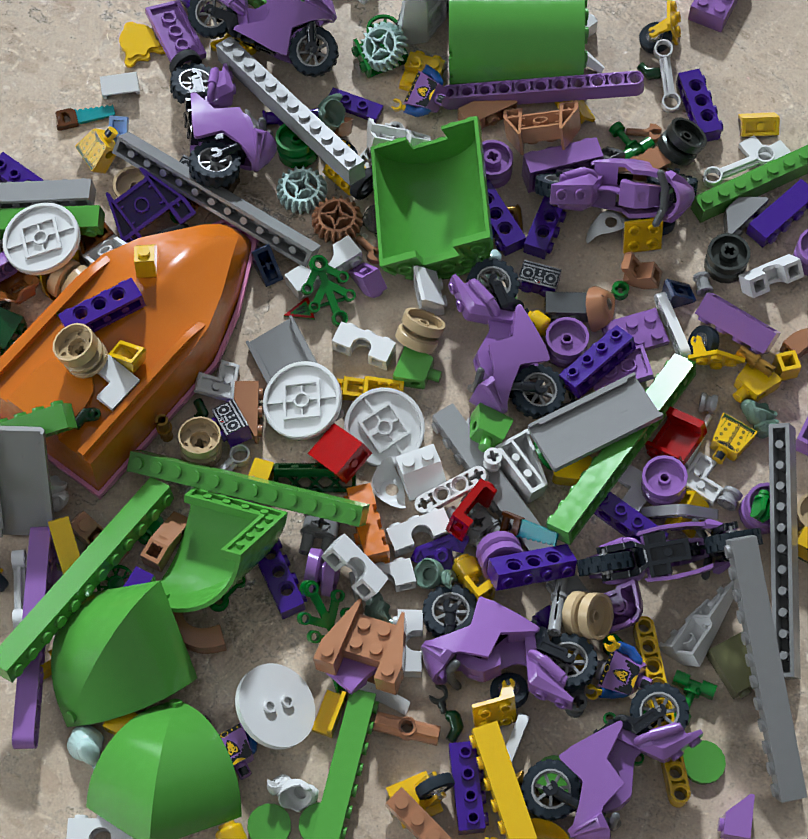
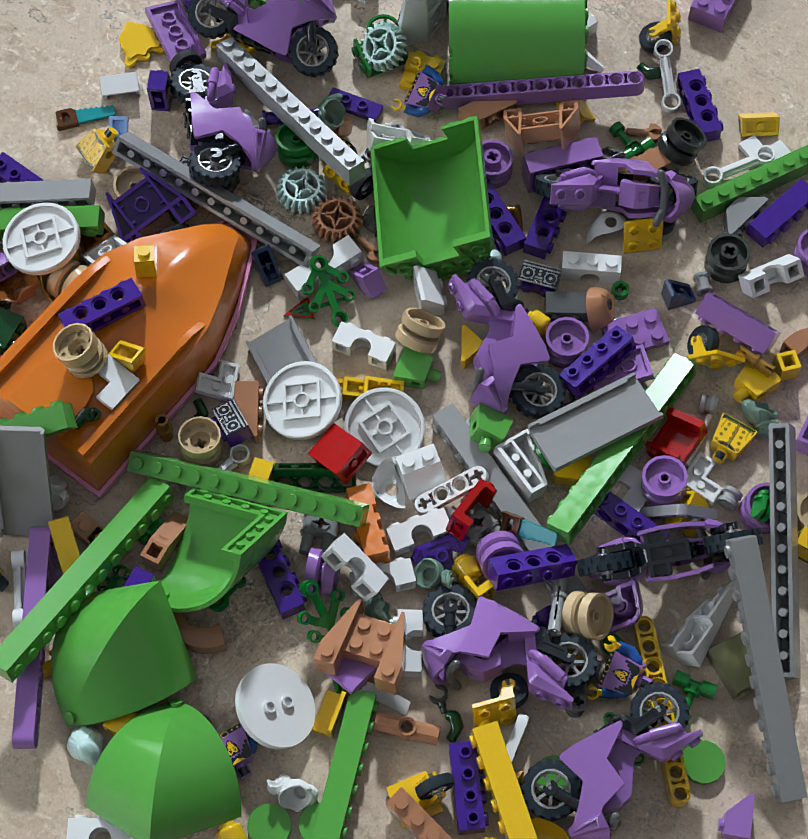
(159, 90): none -> dark purple brick
(469, 346): none -> yellow slope
(488, 464): white bush -> none
(579, 263): none -> white arch
(640, 275): nougat brick -> none
(672, 325): white beam -> none

